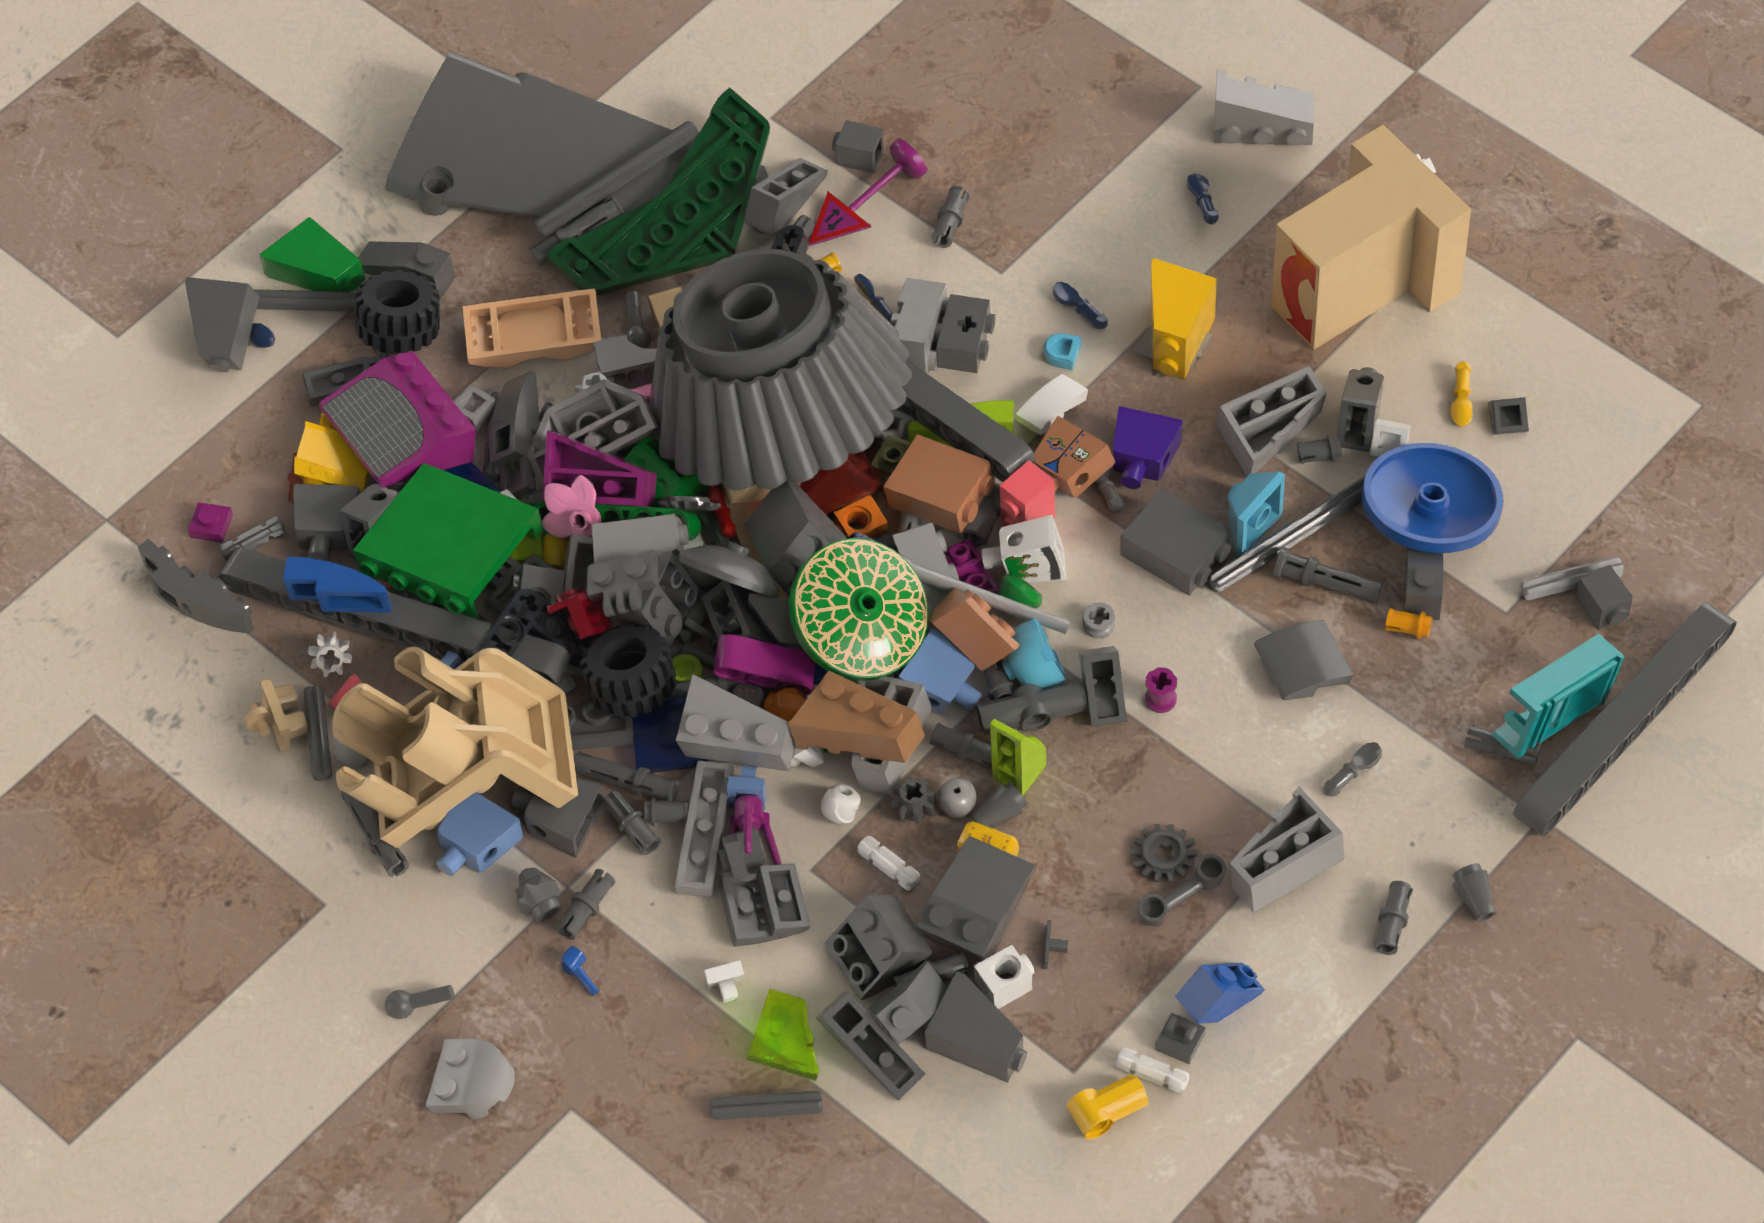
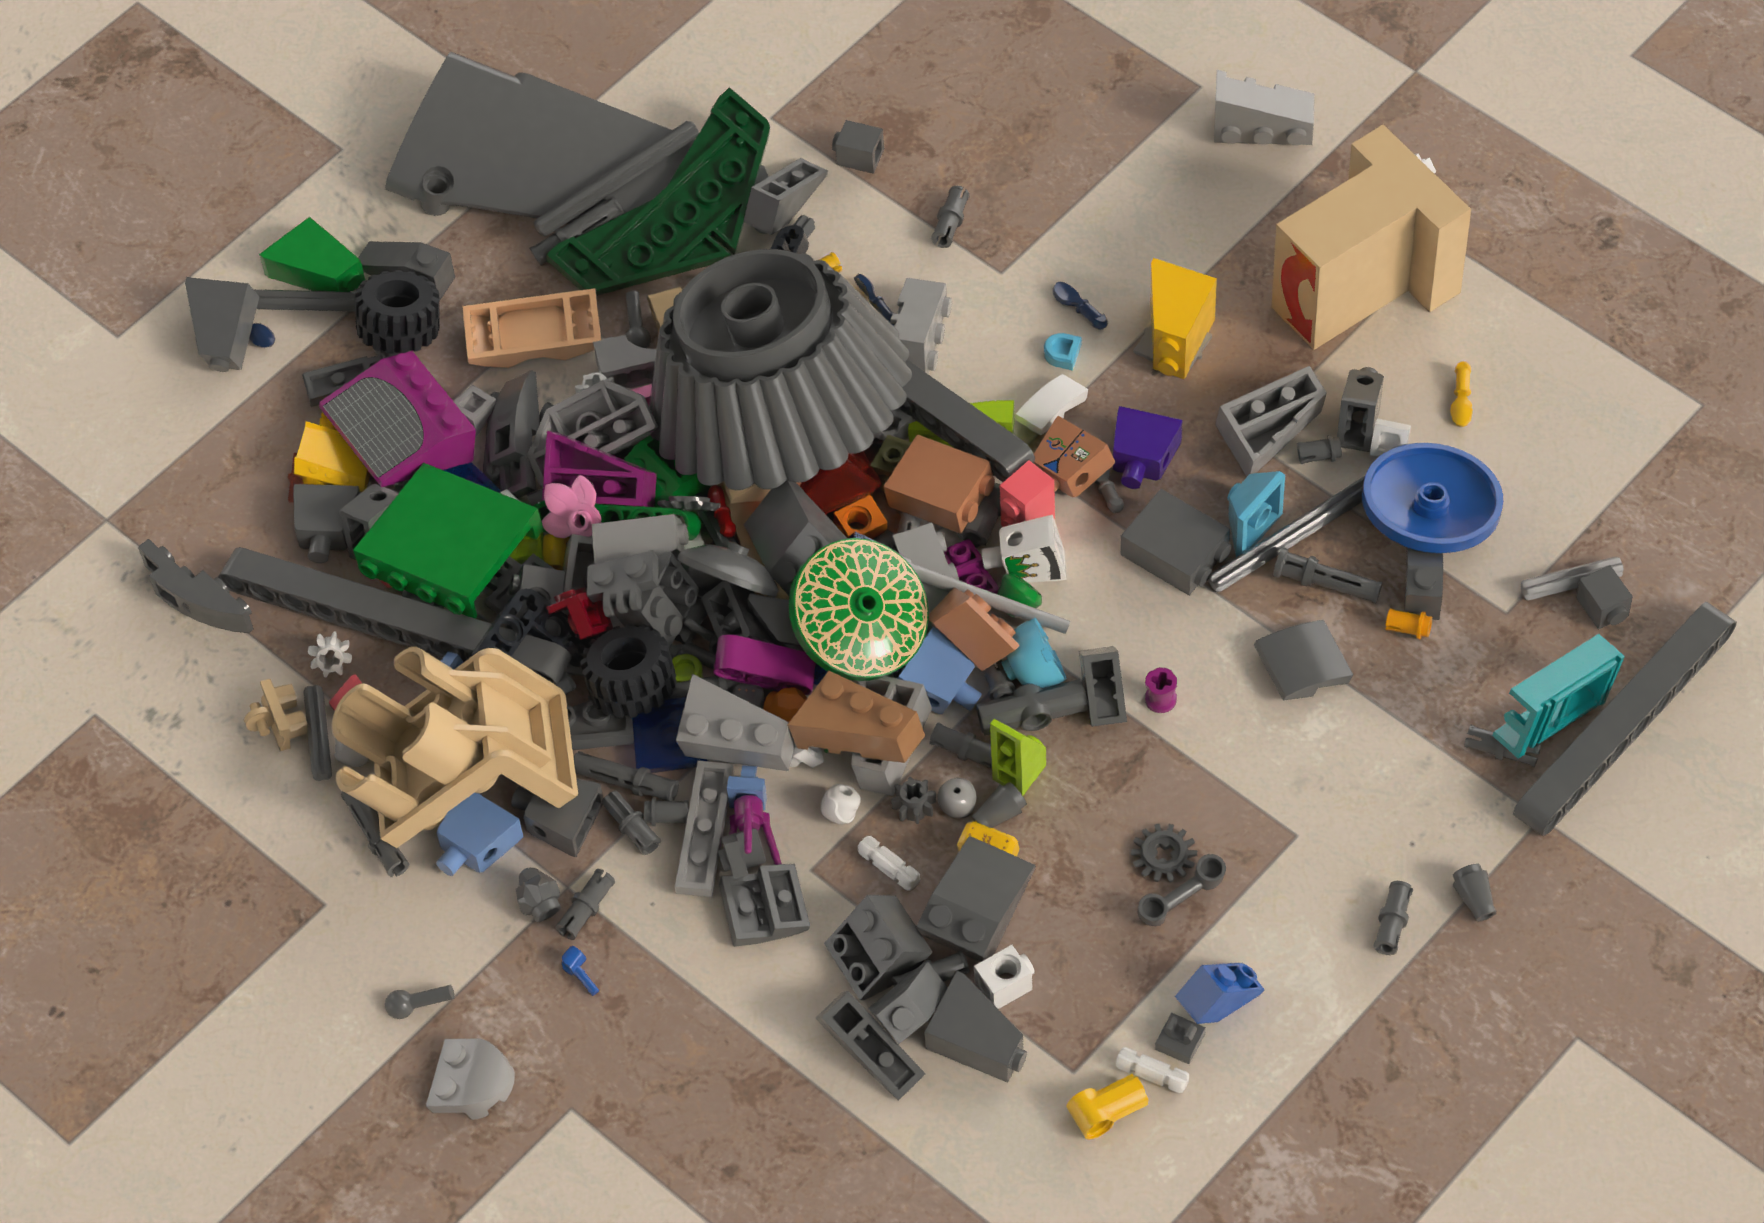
(210, 522): magenta plate -> none
(253, 536): dark grey axle -> none
(334, 586): blue slope -> none
(725, 978): white tile -> none
(766, 1105): dark grey axle -> none
(784, 1036): clear neon green wing -> none
(841, 220): magenta piece -> none
(964, 333): dark grey brick -> none
(1053, 945): dark grey piece -> none
(1107, 625): light grey bush -> none
(1199, 187): dark blue piece -> none
(1287, 853): light grey wedge -> none
(1364, 758): dark grey piece -> none
(1508, 415): dark grey slope -> none

